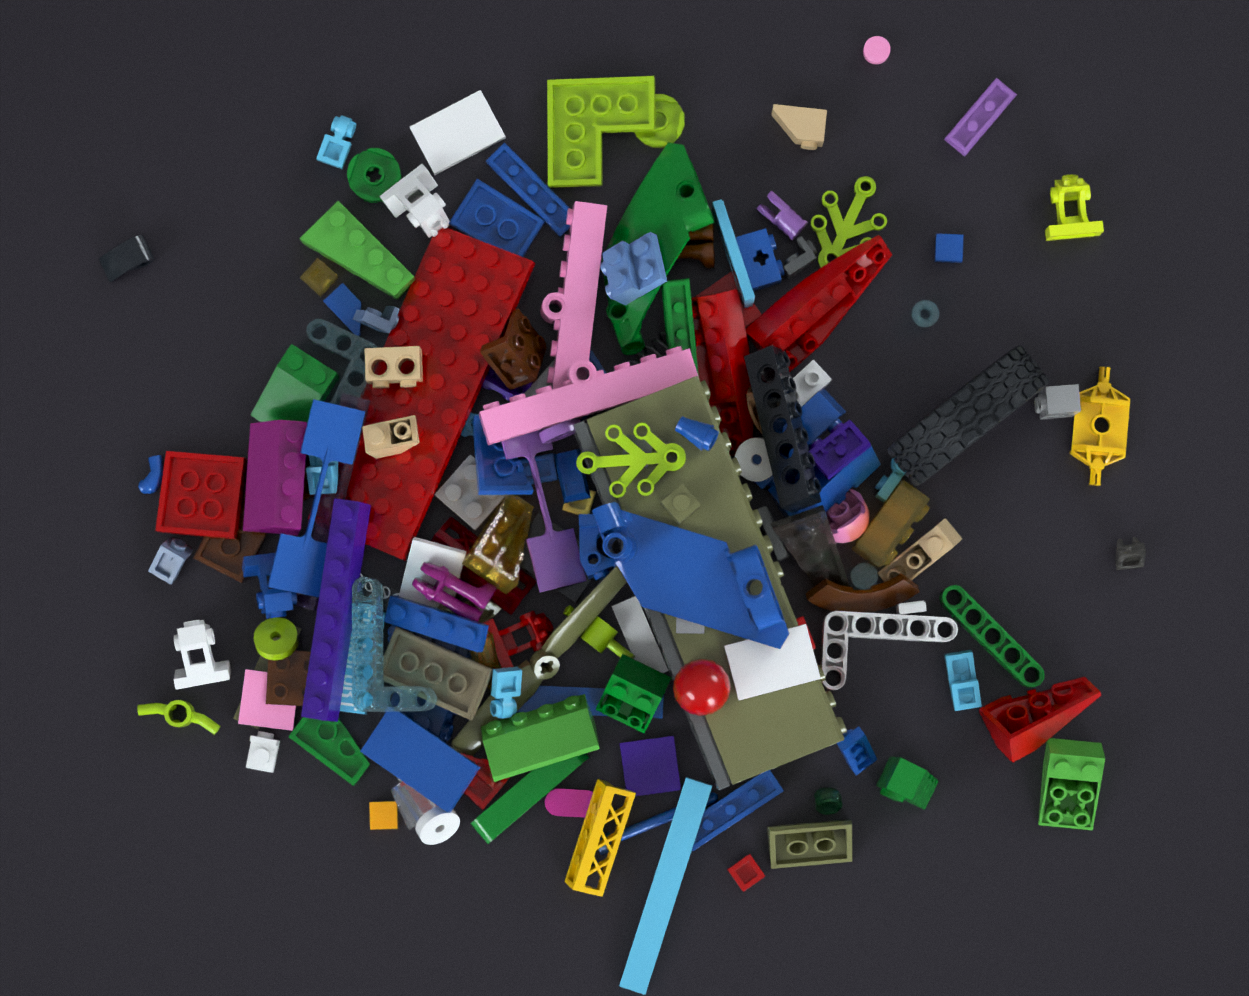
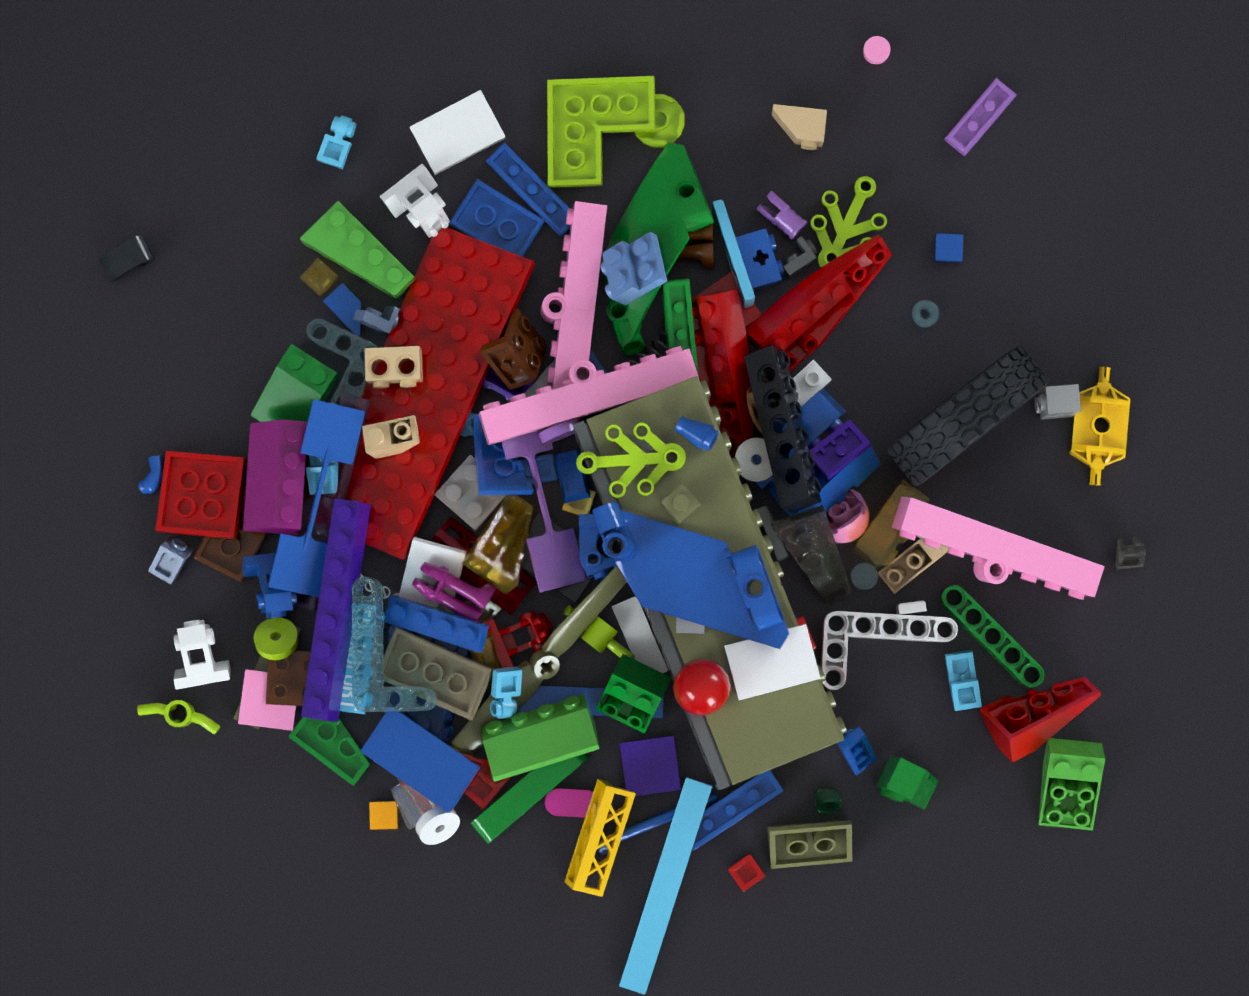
(263, 752): white bracket -> none
(366, 162): green plate -> none
(879, 597): reddish brown tile -> none
(888, 484): medium azure plate -> none
(996, 548): none -> bright pink hinge
(1072, 189): neon yellow tile -> none

